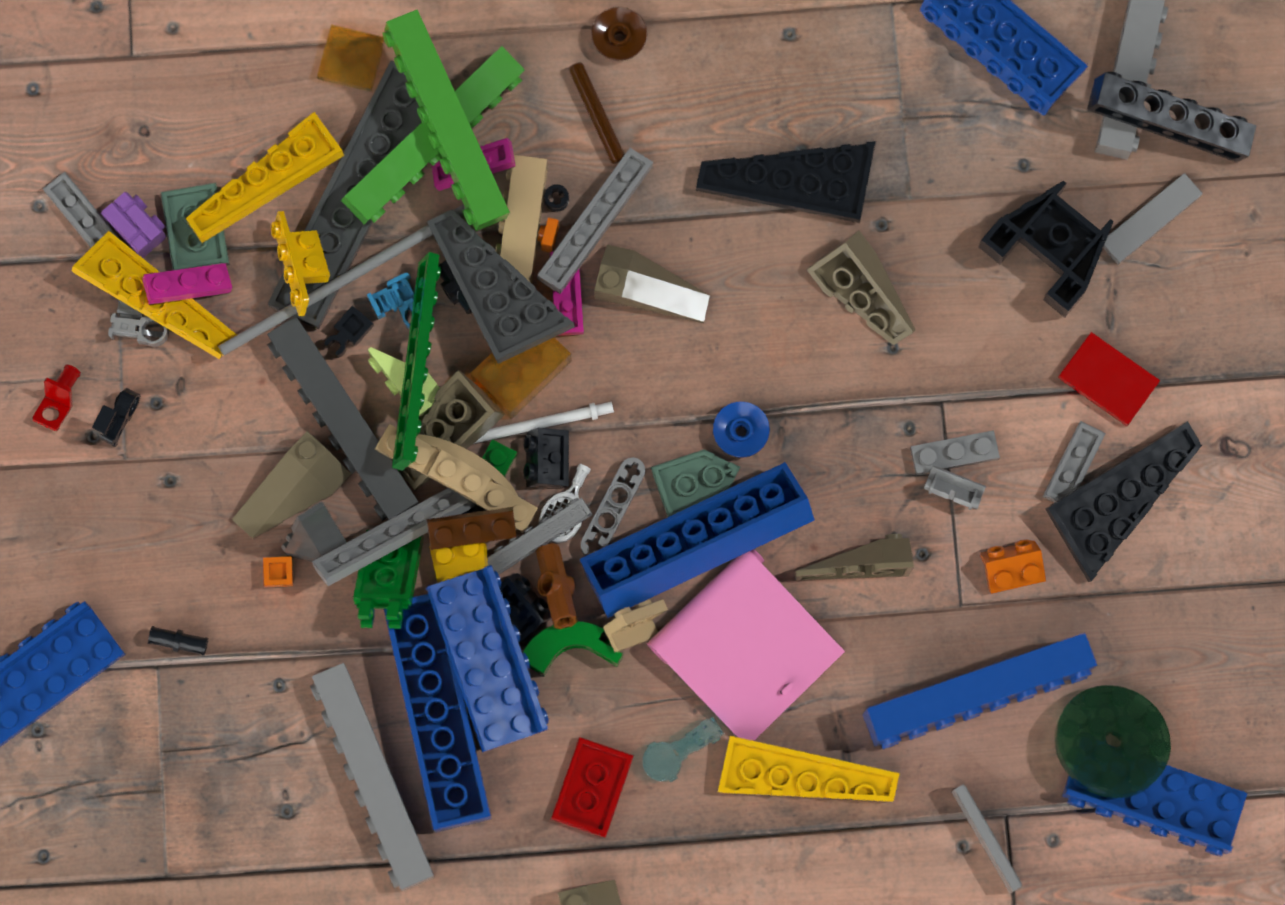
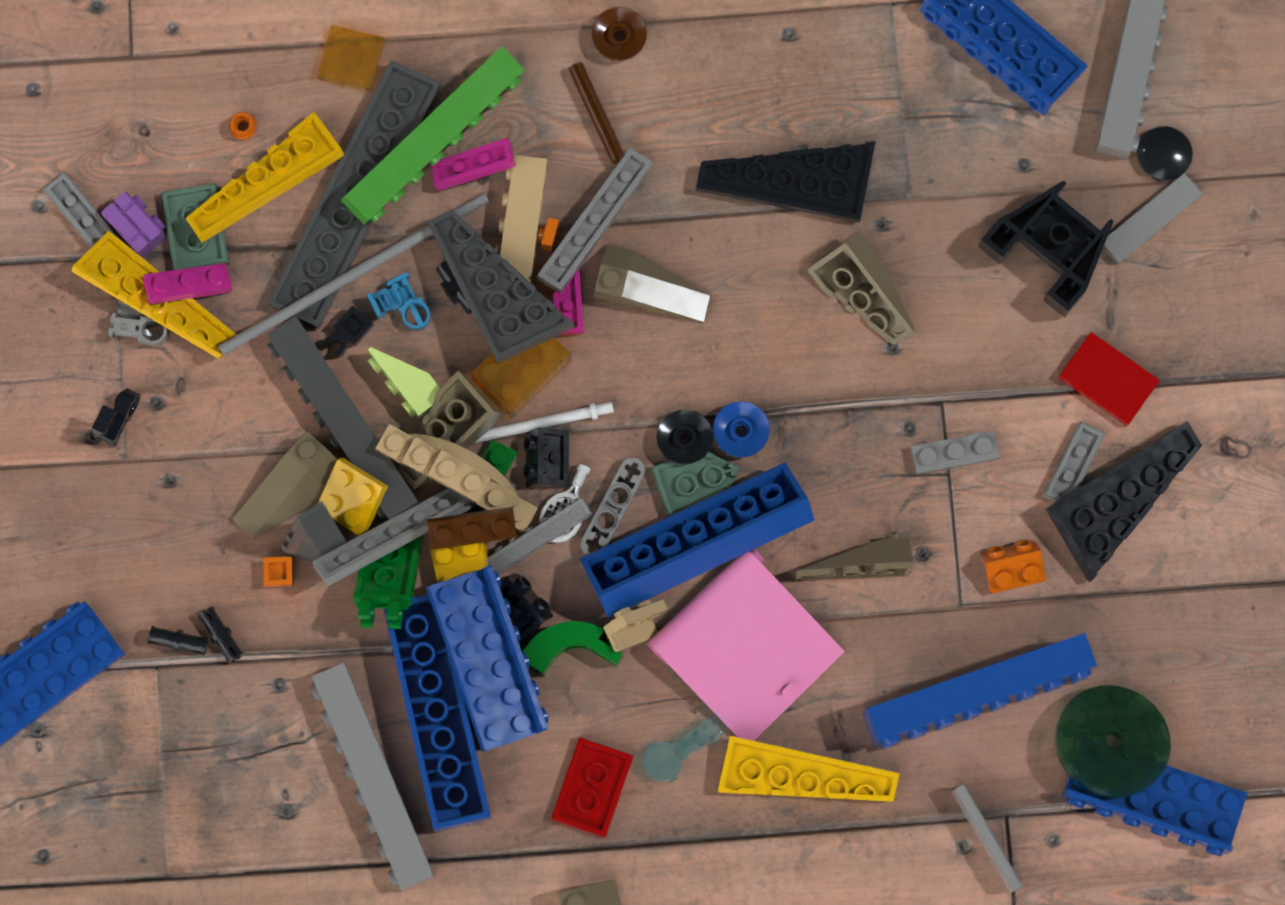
(57, 396): red bracket -> none
(220, 635): none -> black pin
(239, 118): none -> orange plate
(302, 260): yellow bracket -> none
(352, 496): none -> yellow plate
(415, 371): green plate -> none
(446, 120): bright green brick -> none
(548, 195): black bush -> none
(556, 586): dark orange piece -> none
(682, 424): none -> black dish
(954, 487): light grey hinge -> none
(1106, 102): black brick -> none
(1164, 153): none -> black dish

